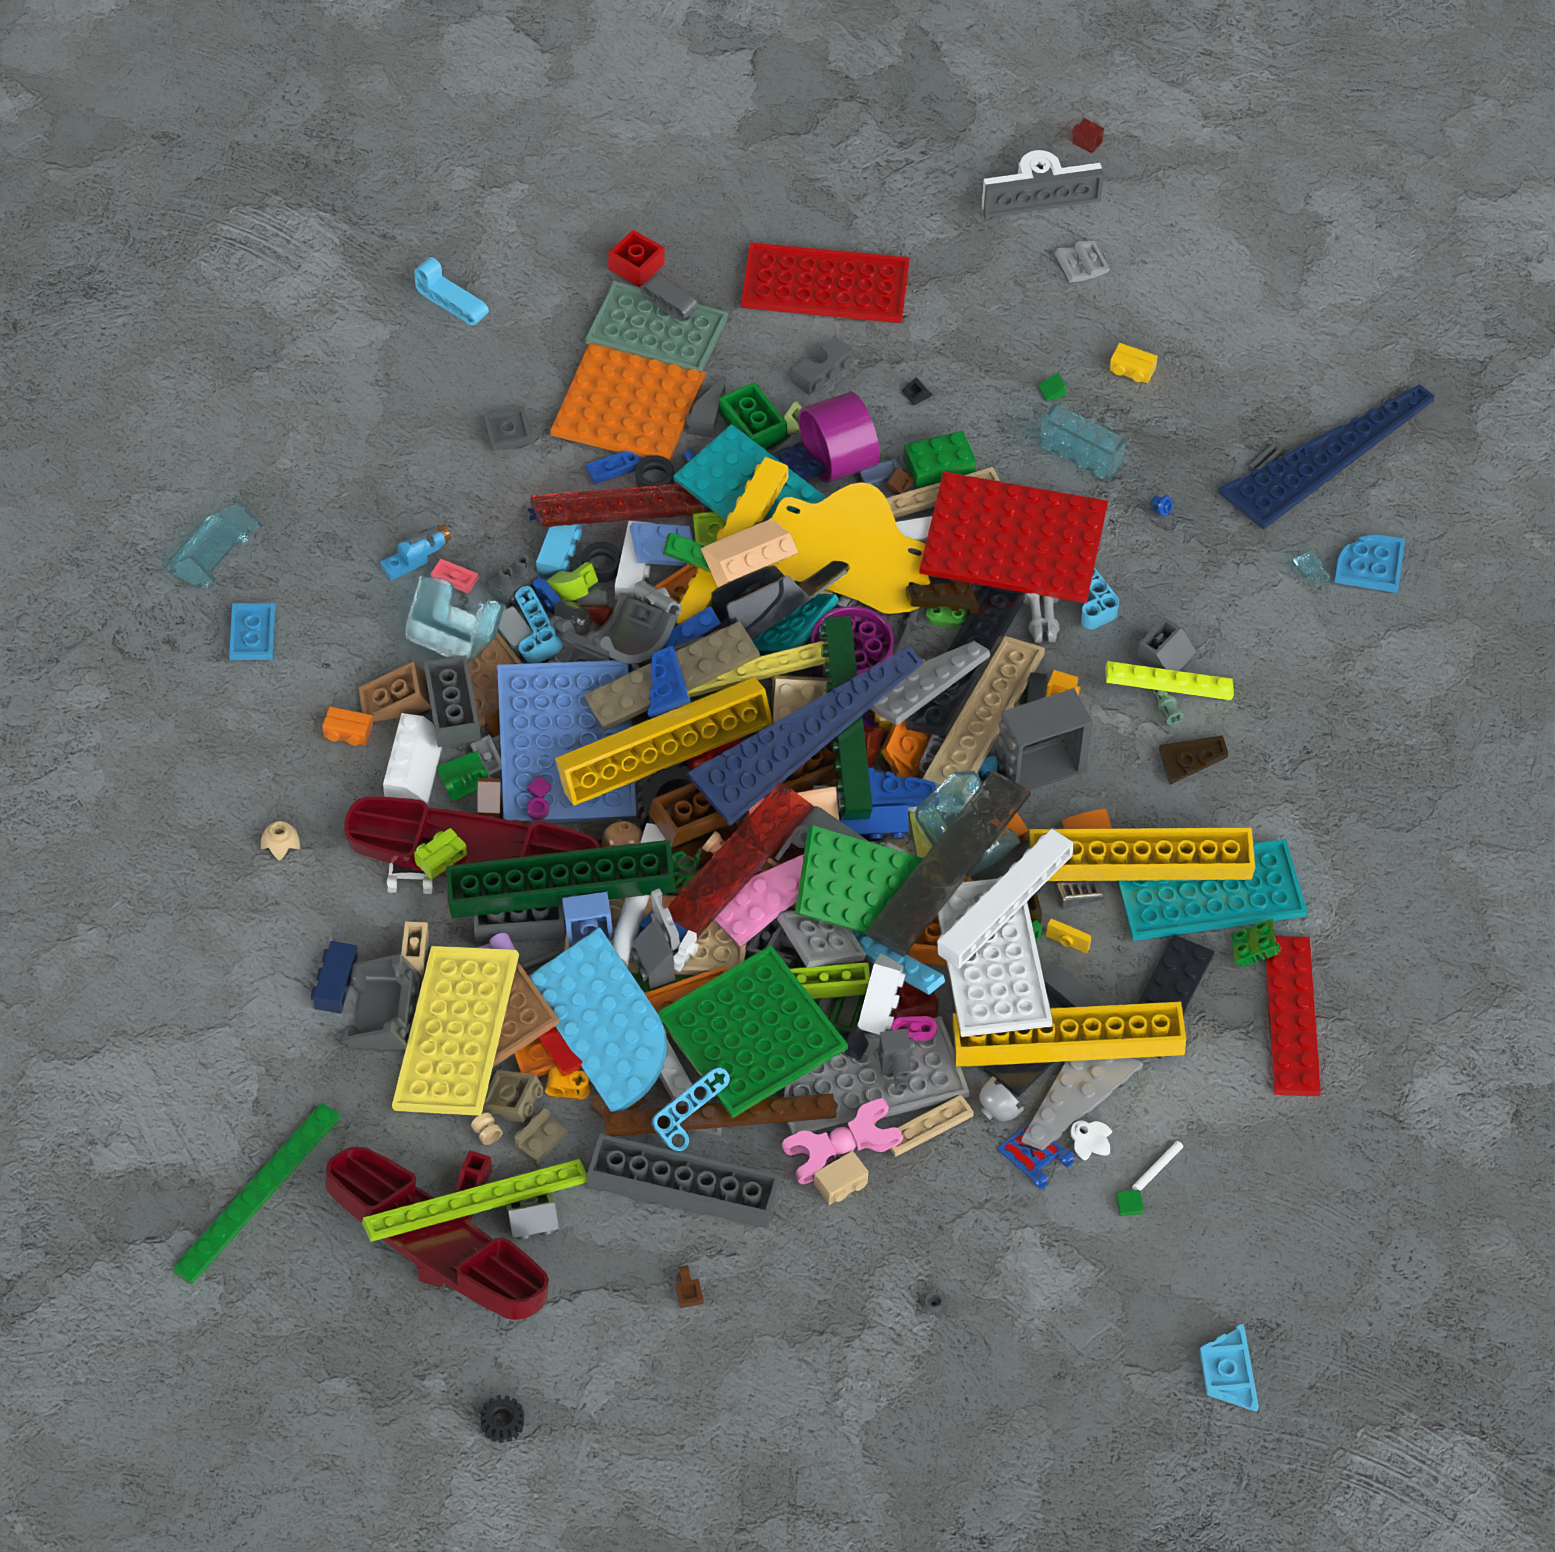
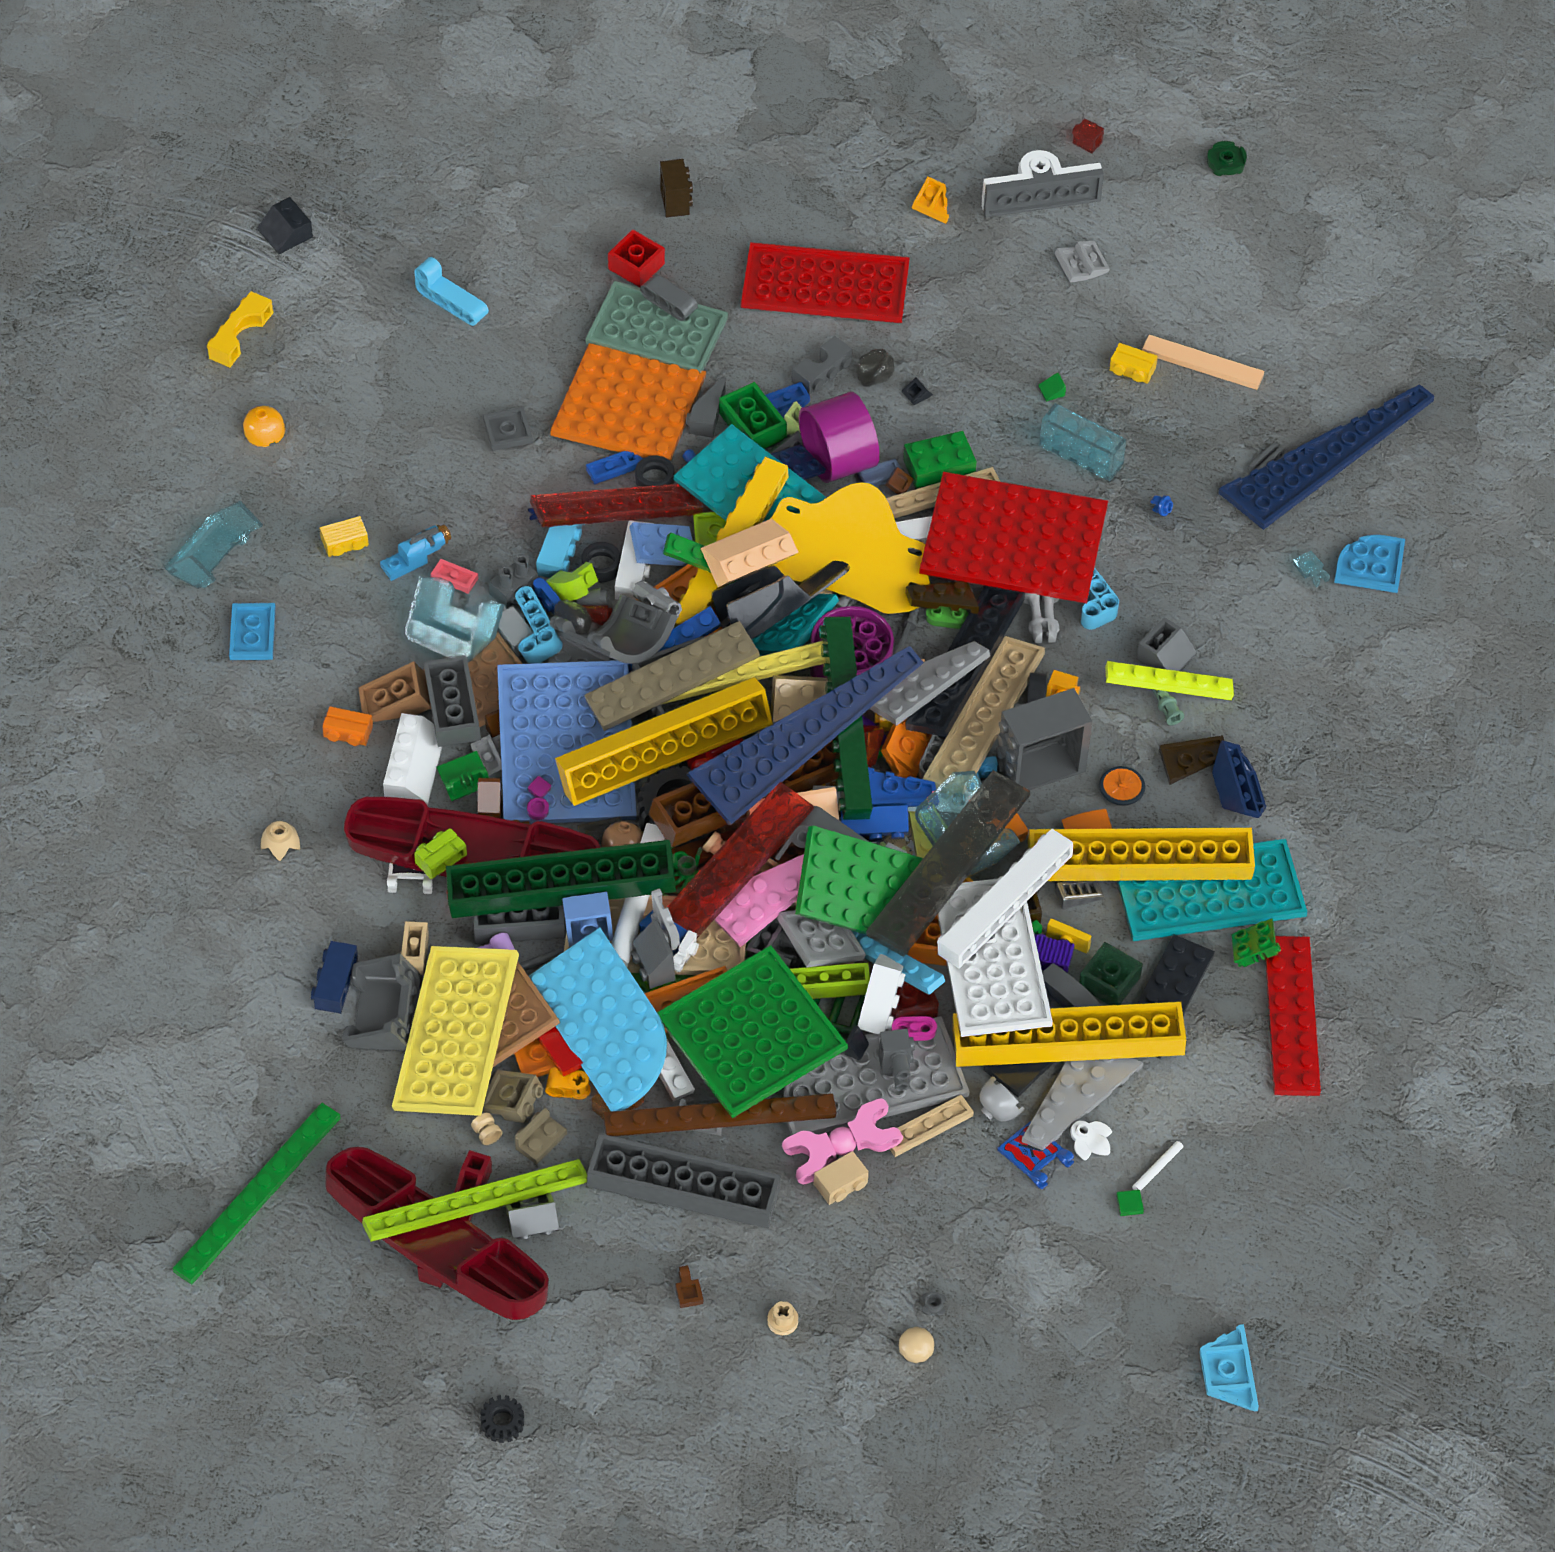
(252, 312): none -> yellow arch
(263, 426): none -> light orange cylinder
(285, 226): none -> black slope
(344, 536): none -> yellow brick
(668, 683): blue wing -> none
(675, 188): none -> dark brown brick
(692, 1105): medium azure beam -> none
(782, 1324): none -> tan piece
(785, 397): none -> blue wing
(875, 367): none -> clear smoke hair
(916, 1344): none -> tan hair
(932, 200): none -> light orange wing
(1054, 951): none -> dark purple brick
(1111, 974): none -> clear green brick
(1122, 785): none -> orange wheel
(1204, 362): none -> light nougat tile
(1221, 166): none -> dark green plate
(1237, 781): none -> dark blue wedge

